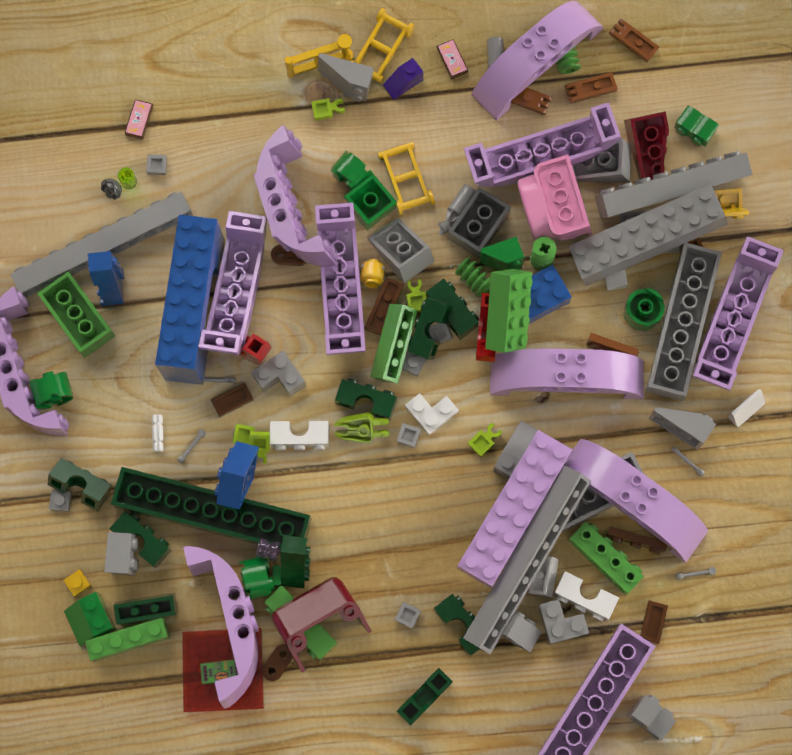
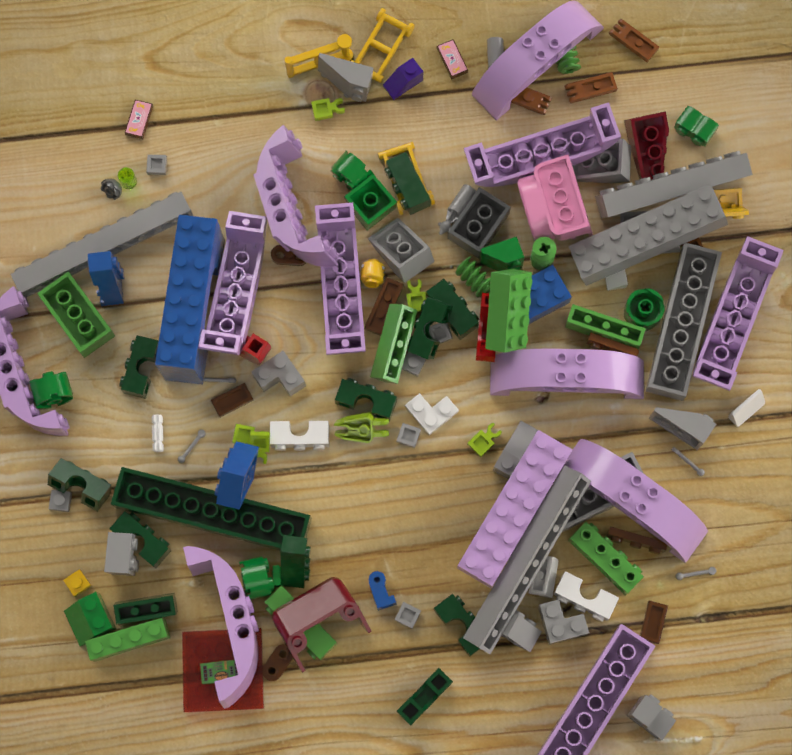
(143, 350): none -> dark green arch
(268, 550): clear purple wheel -> none
(377, 584): none -> blue leg
(407, 183): none -> dark green brick
(589, 322): none -> bright green brick

